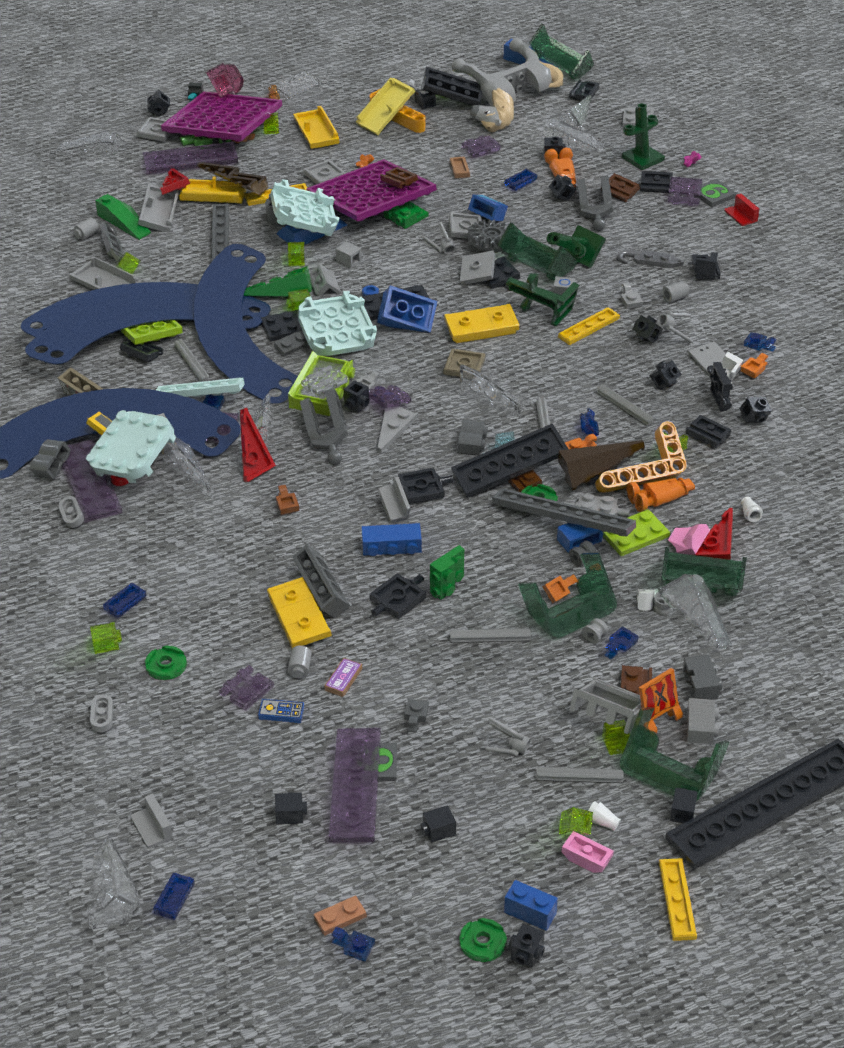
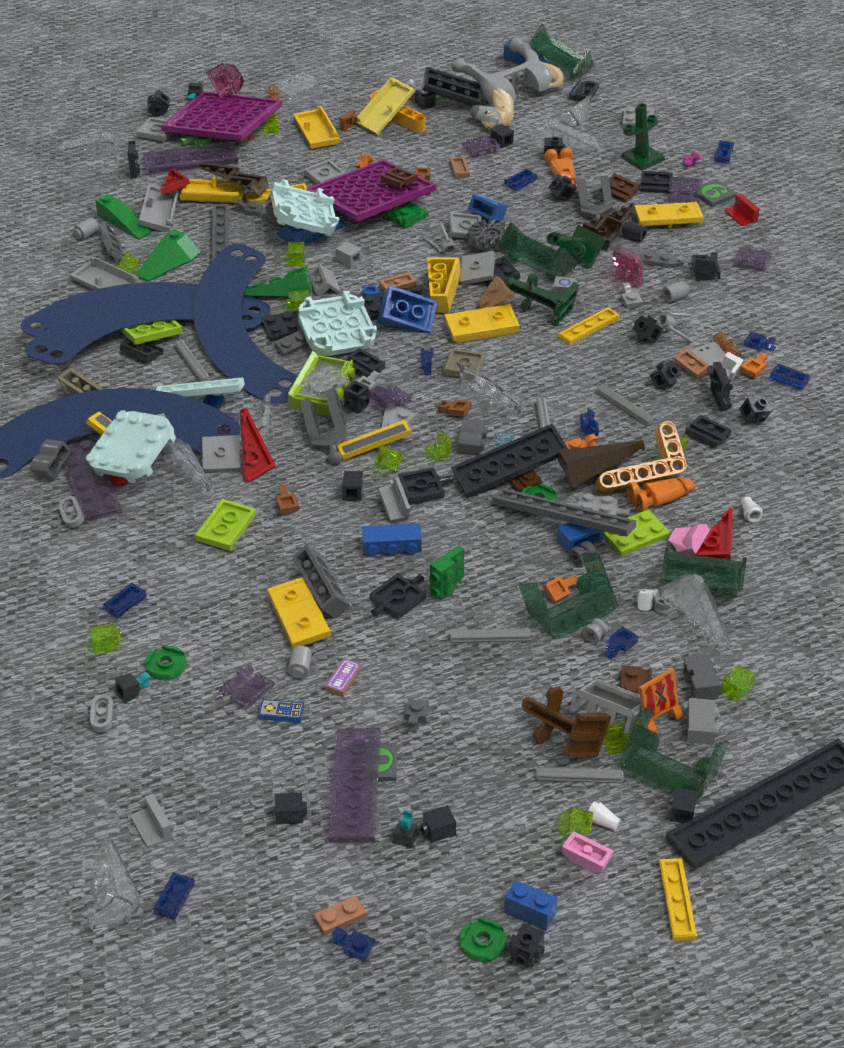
(128, 686): none -> pearl dark grey piece
(132, 158): none -> black plate
(170, 253): none -> green wedge
(221, 453): none -> light grey plate
(225, 524): none -> lime plate
(251, 208): none -> dark grey plate
(347, 120): none -> dark orange plate
(352, 485): none -> black brick
(365, 362): none -> black plate
(374, 439): none -> tile
(389, 458): none -> clear neon green panel
(400, 281): none -> nougat plate
(405, 831): none -> pearl dark grey piece
(423, 172): none -> dark orange plate
(426, 361): none -> clear blue plate
(441, 448): none -> clear neon green panel
(443, 281): none -> yellow wedge
(456, 408): none -> dark orange plate
(495, 294): none -> medium nougat wing
(502, 135): none -> black brick
(518, 741): light grey plant -> none
(584, 732): none -> reddish brown piece
(610, 224): none -> dark brown wedge
(629, 266): none -> clear pink brick
(634, 231): none -> black brick
(668, 214): none -> yellow container
(691, 363): none -> nougat plate
(724, 152): none -> clear blue plate
(726, 345): none -> clear orange pin
(738, 683): none -> clear neon green brick
(758, 261): none -> clear purple plate
(790, 376): none -> clear blue plate

